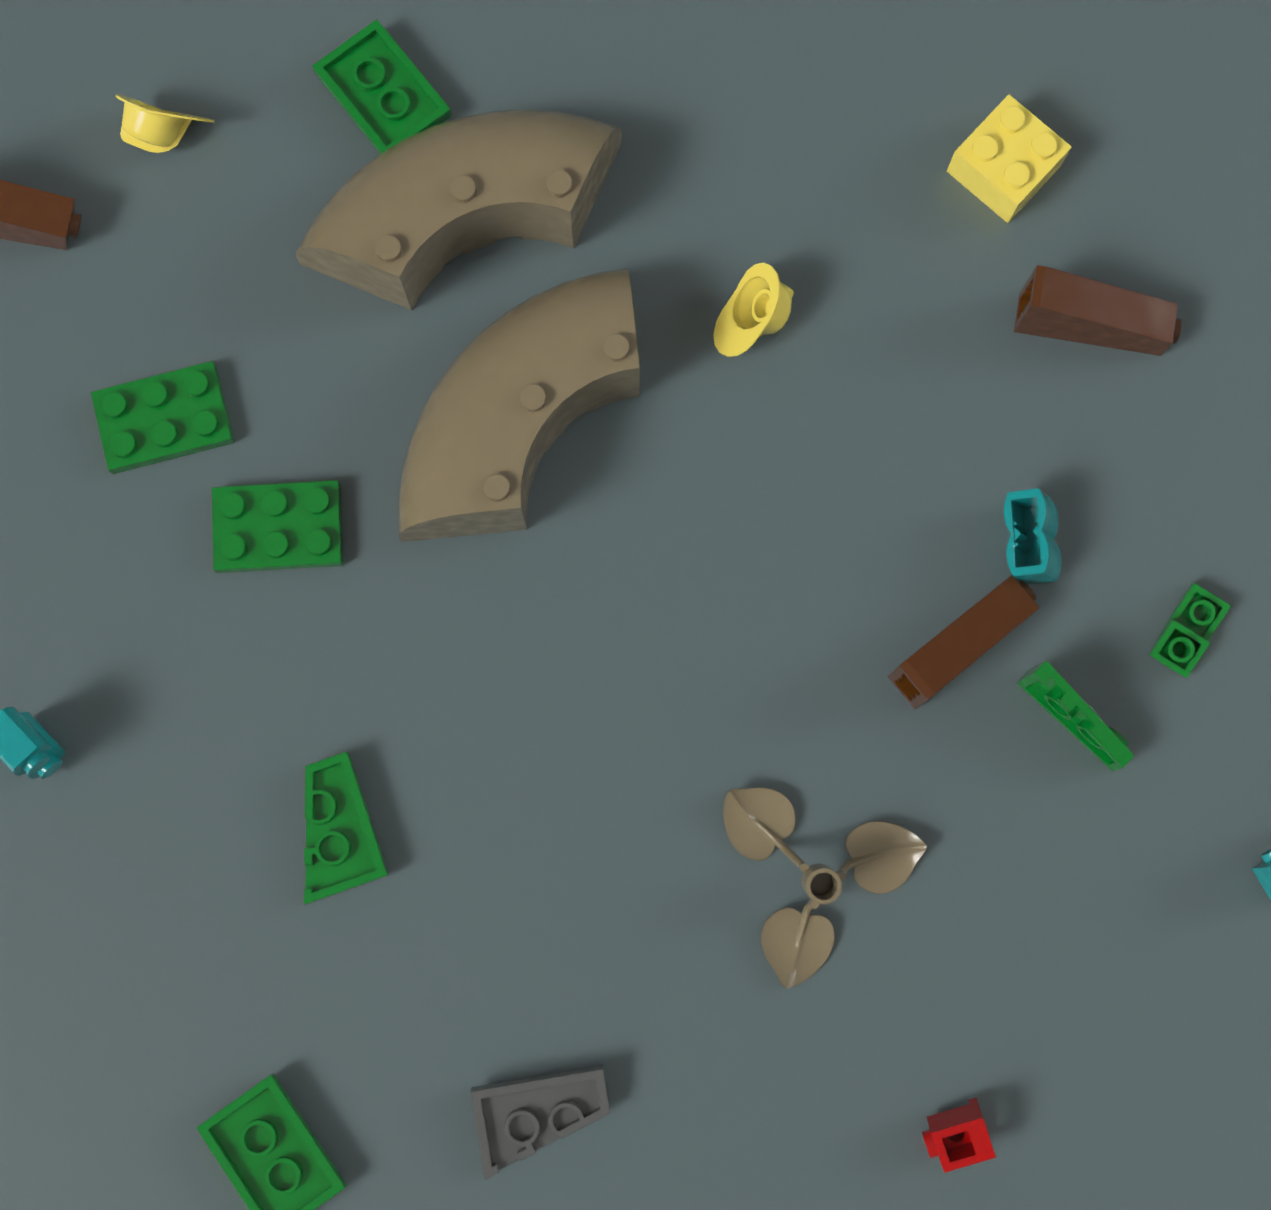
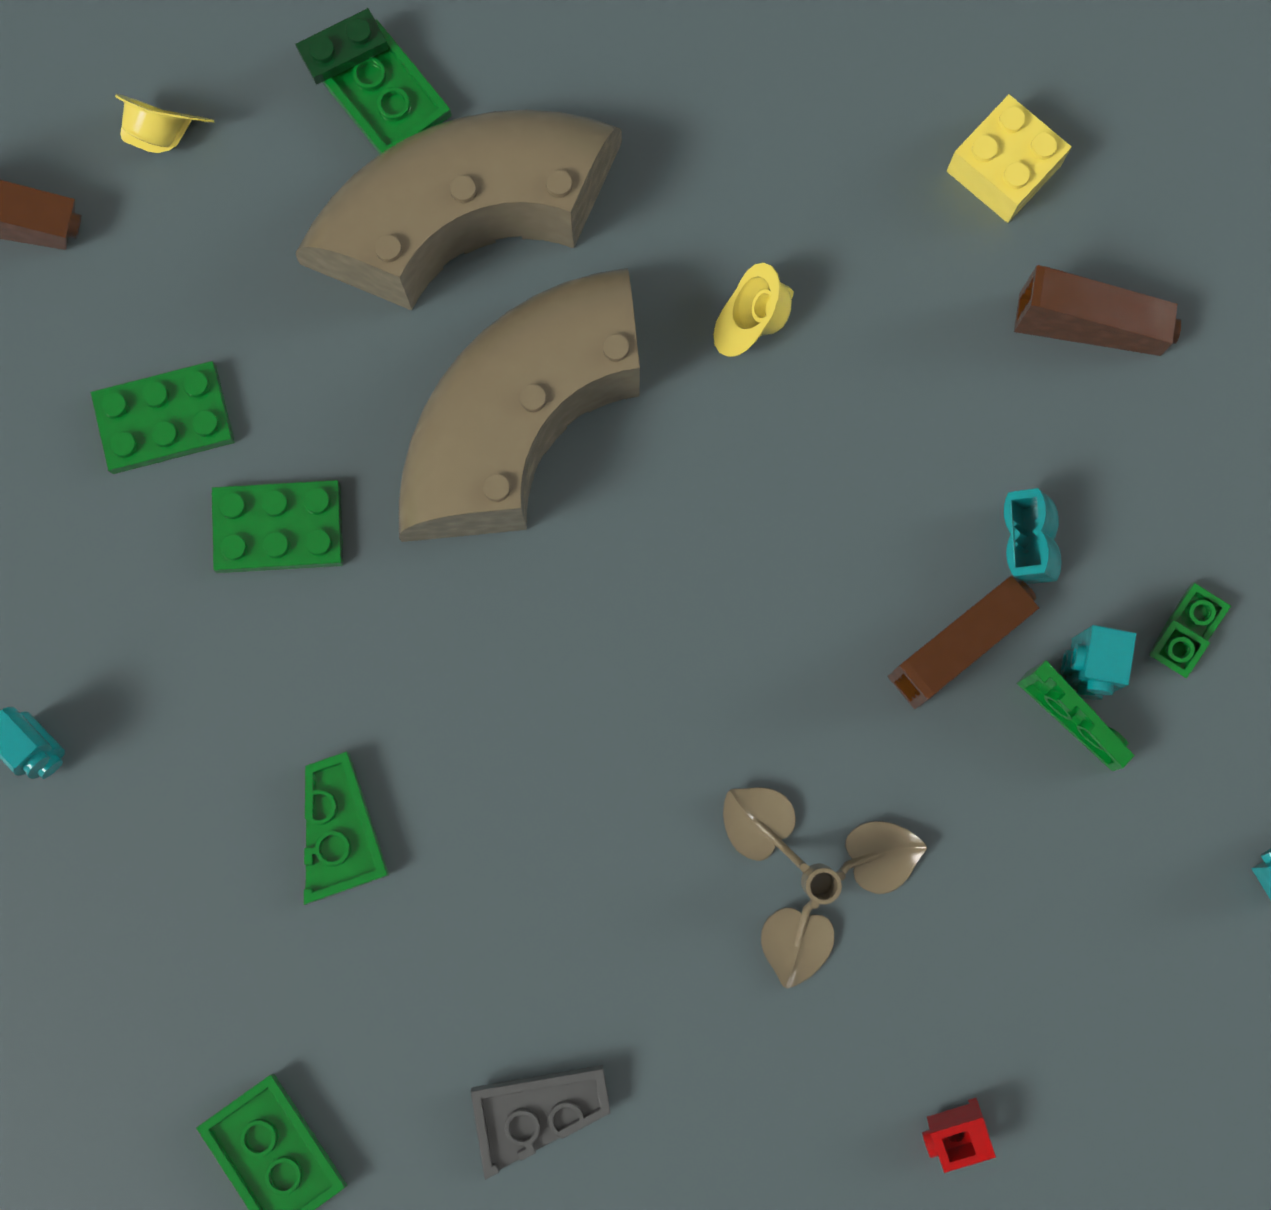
(342, 46): none -> dark green plate
(1099, 661): none -> teal brick

